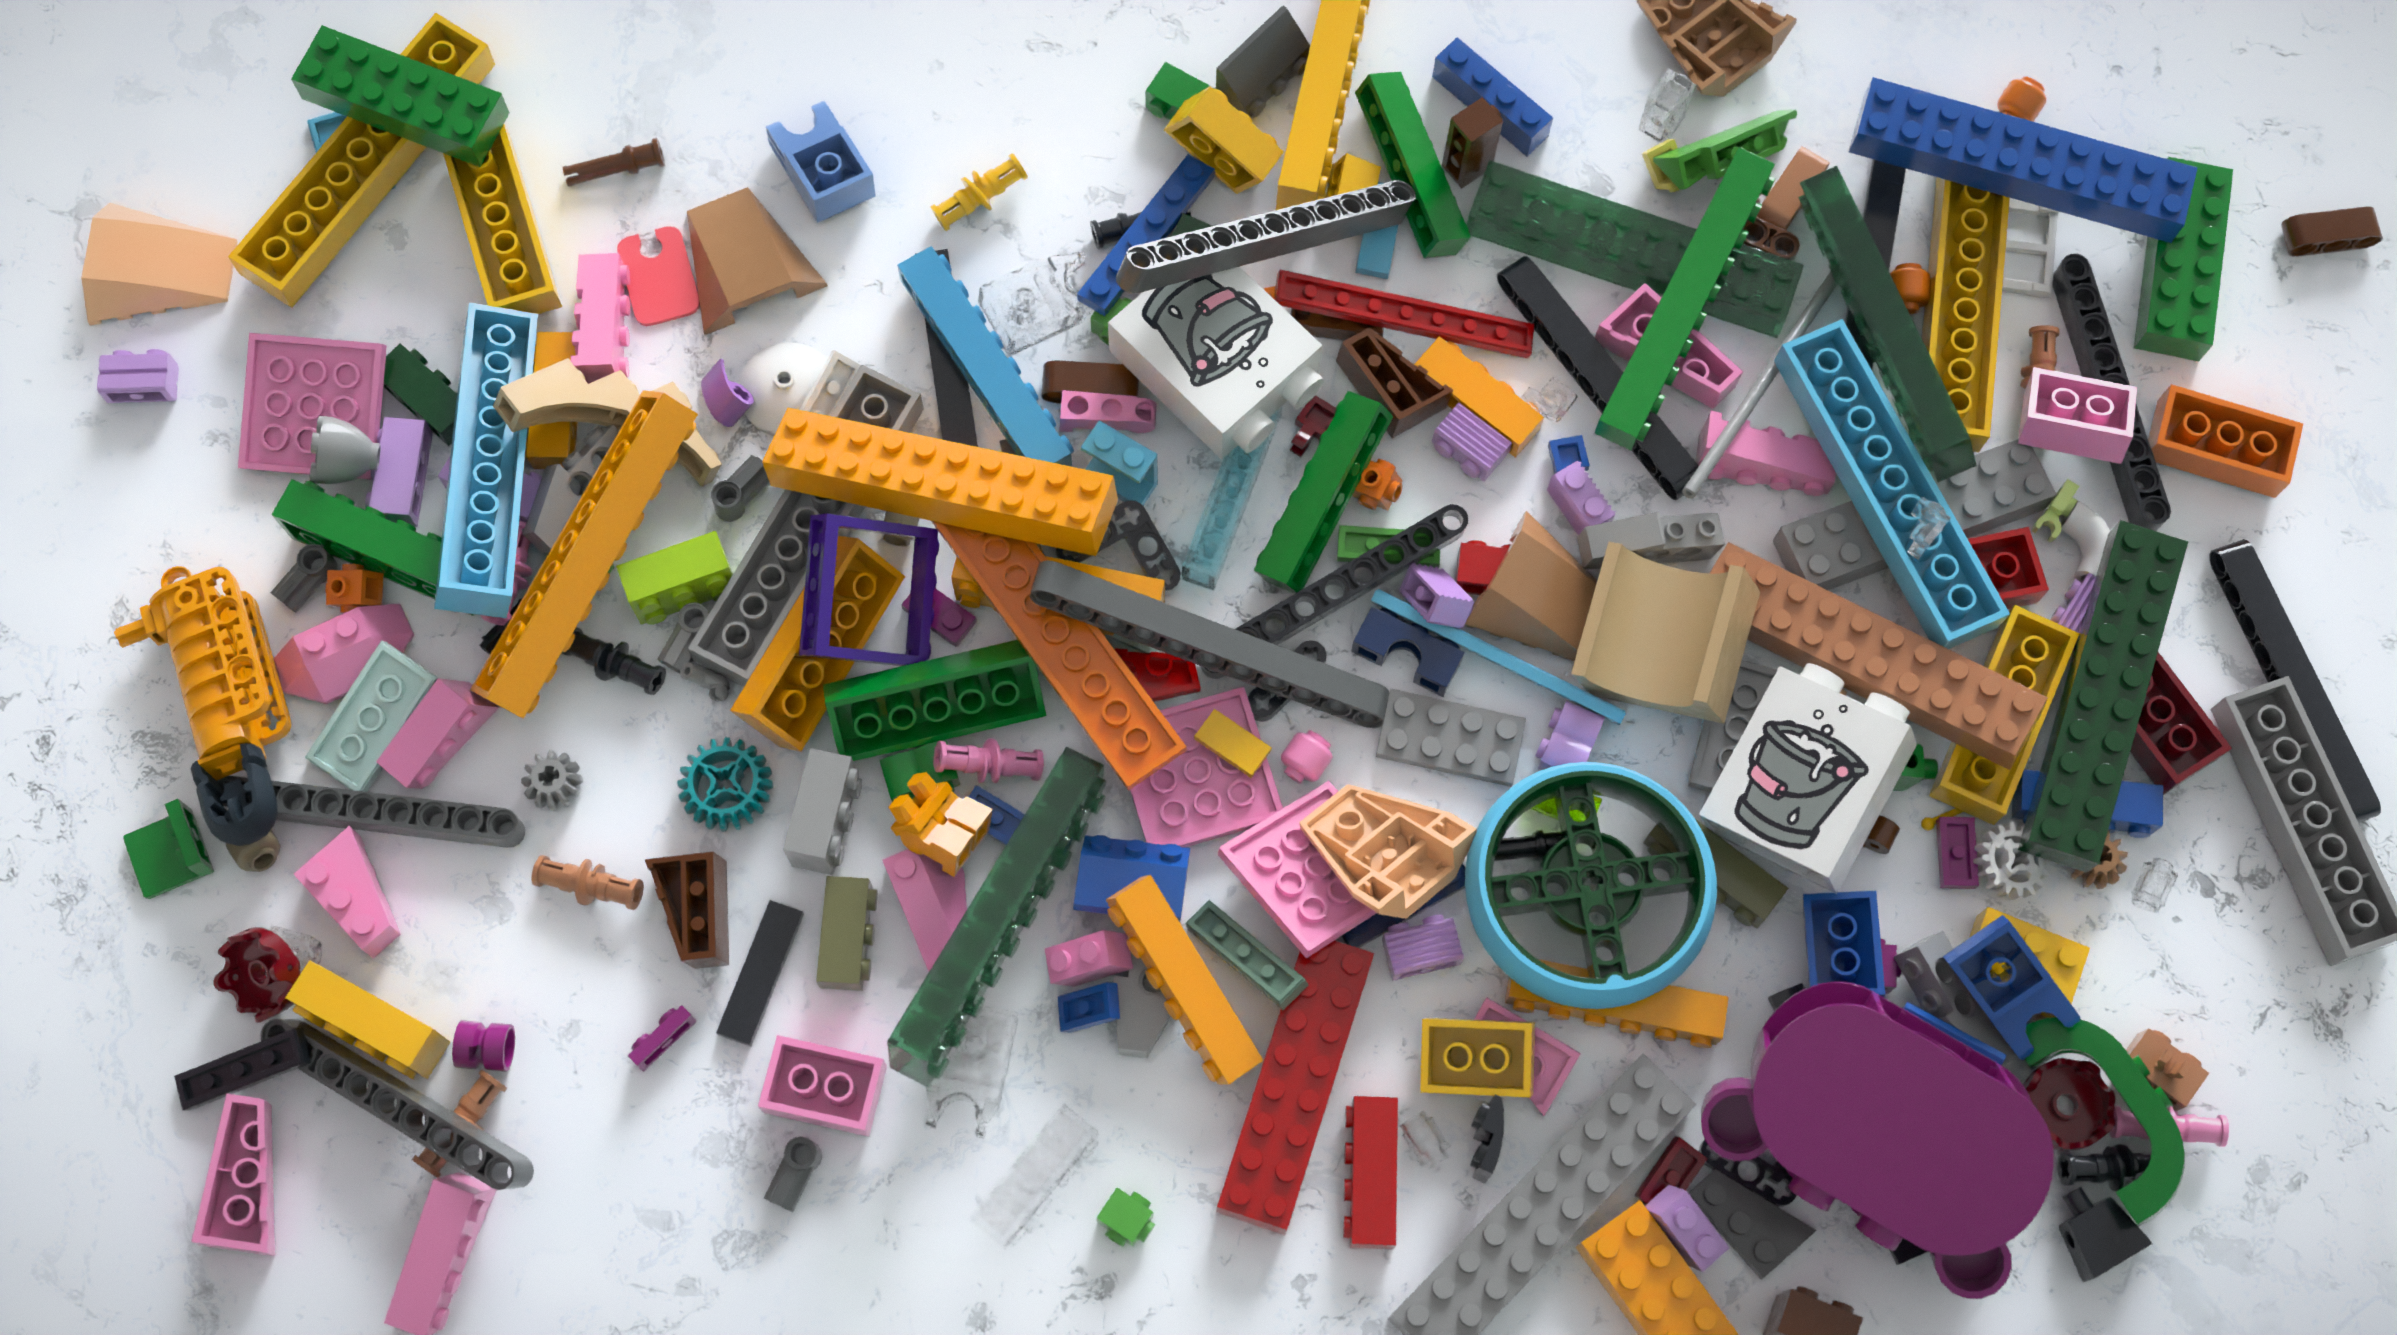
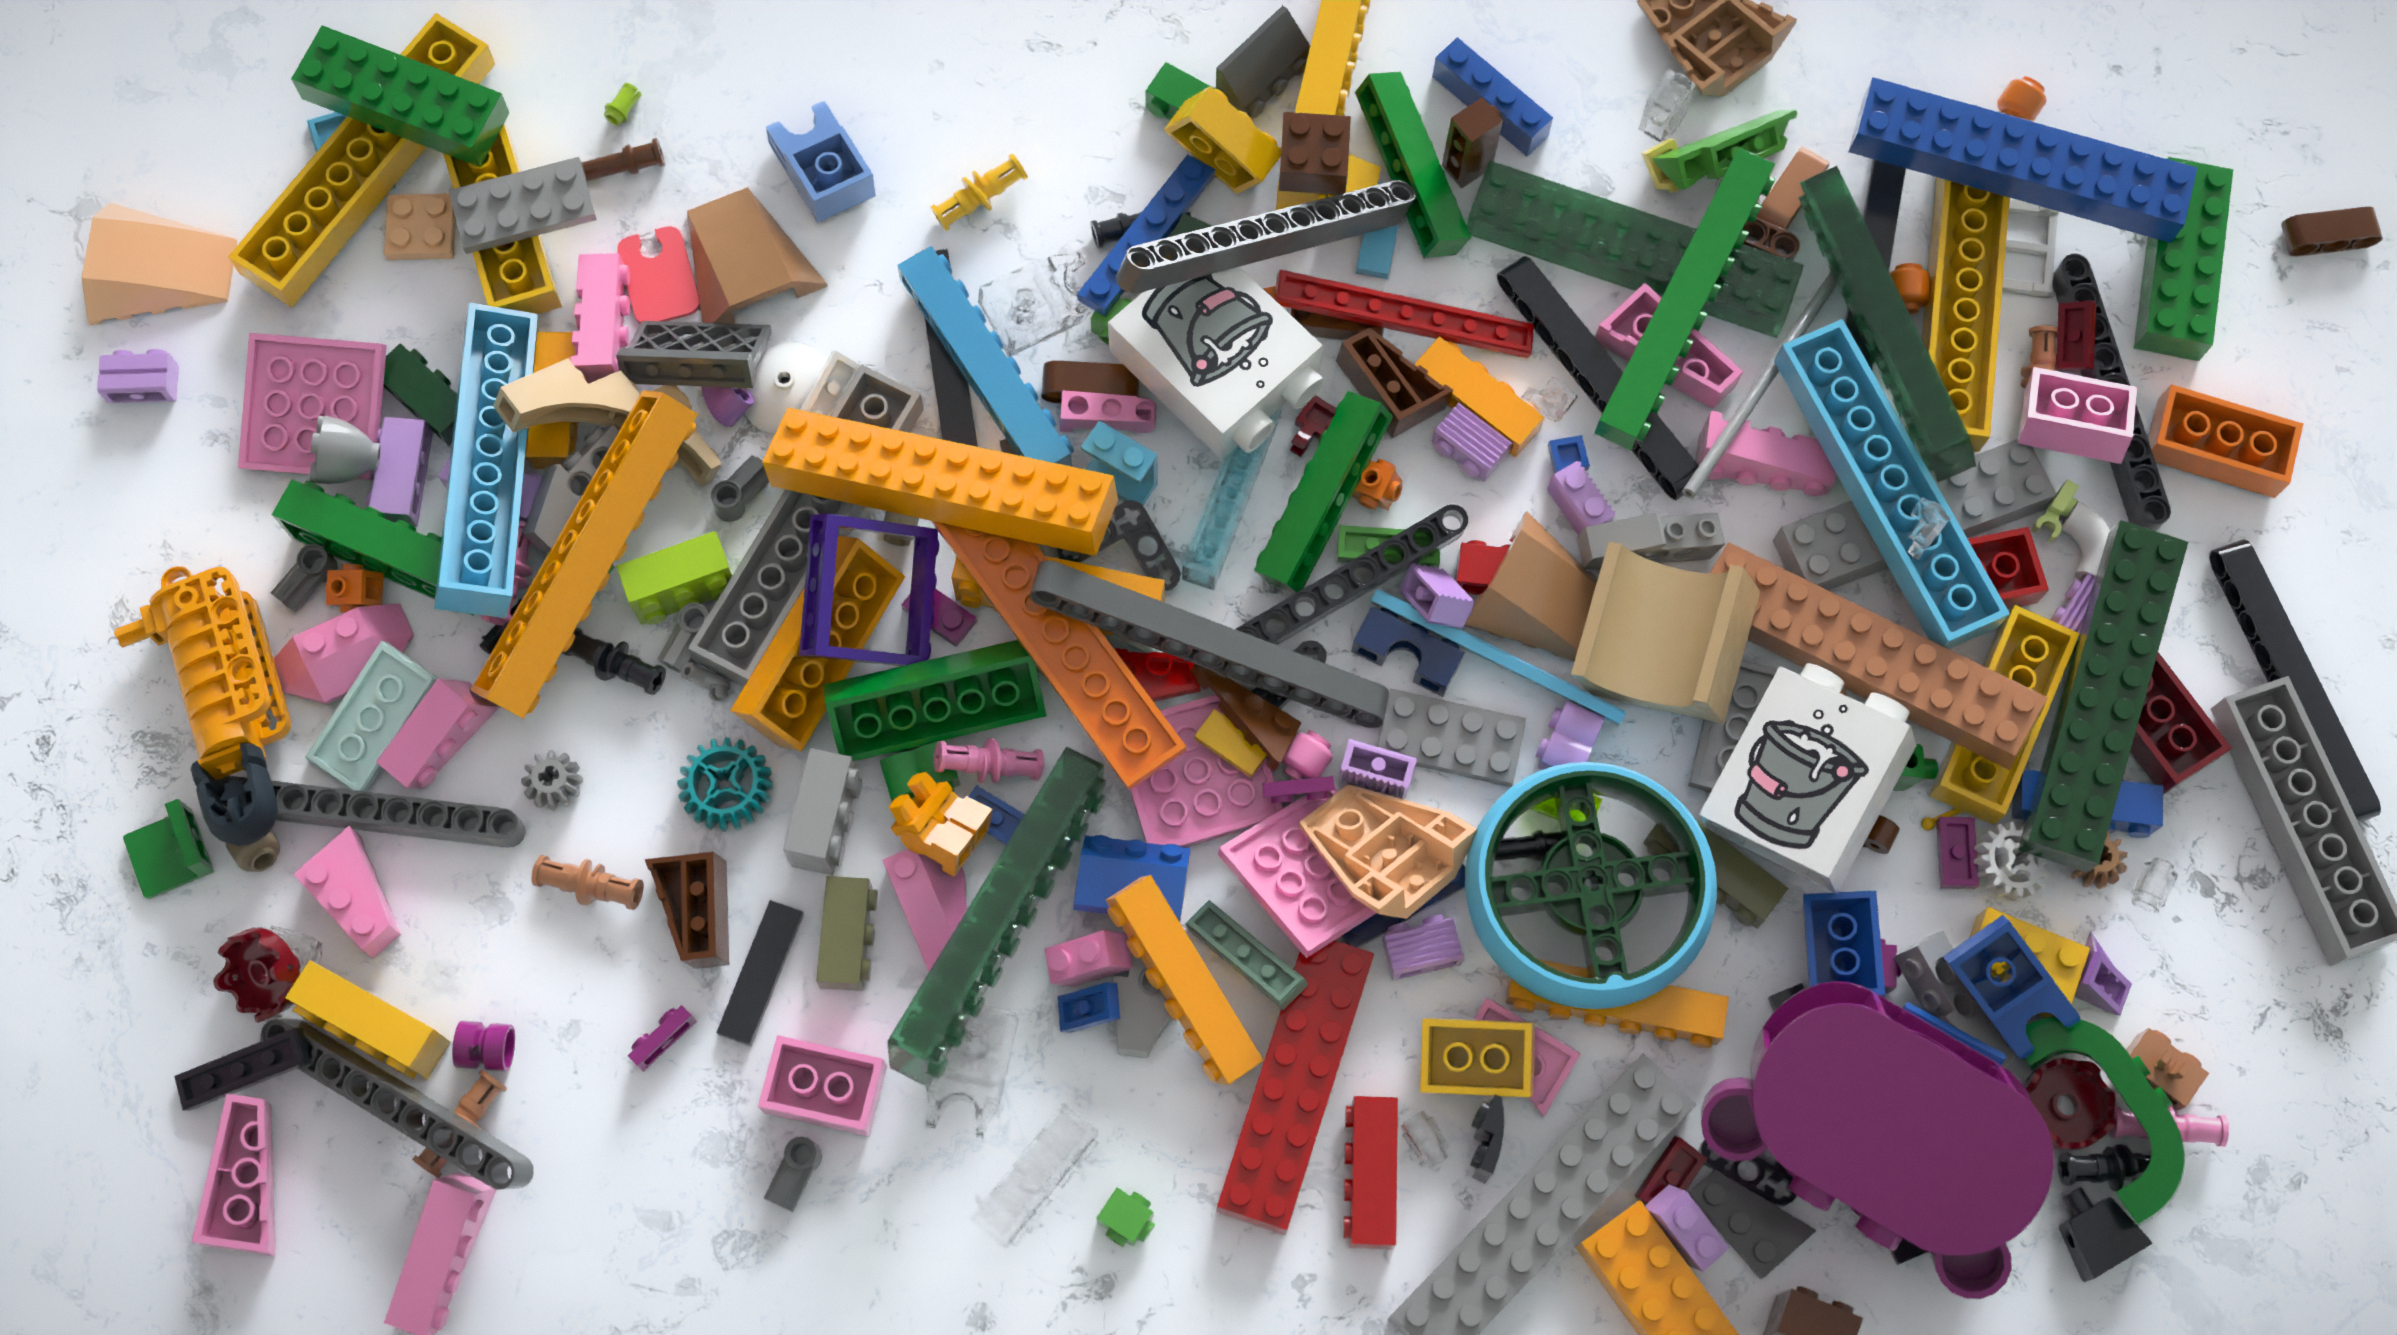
(419, 227): none -> light nougat plate
(522, 205): none -> light grey plate
(617, 110): none -> lime pin
(702, 366): none -> dark grey fence
(1251, 714): none -> reddish brown wing
(1313, 787): none -> magenta plate
(1314, 153): none -> reddish brown brick
(1377, 769): none -> lavender brick
(2076, 336): none -> dark red plate
(2101, 981): none -> medium lavender slope

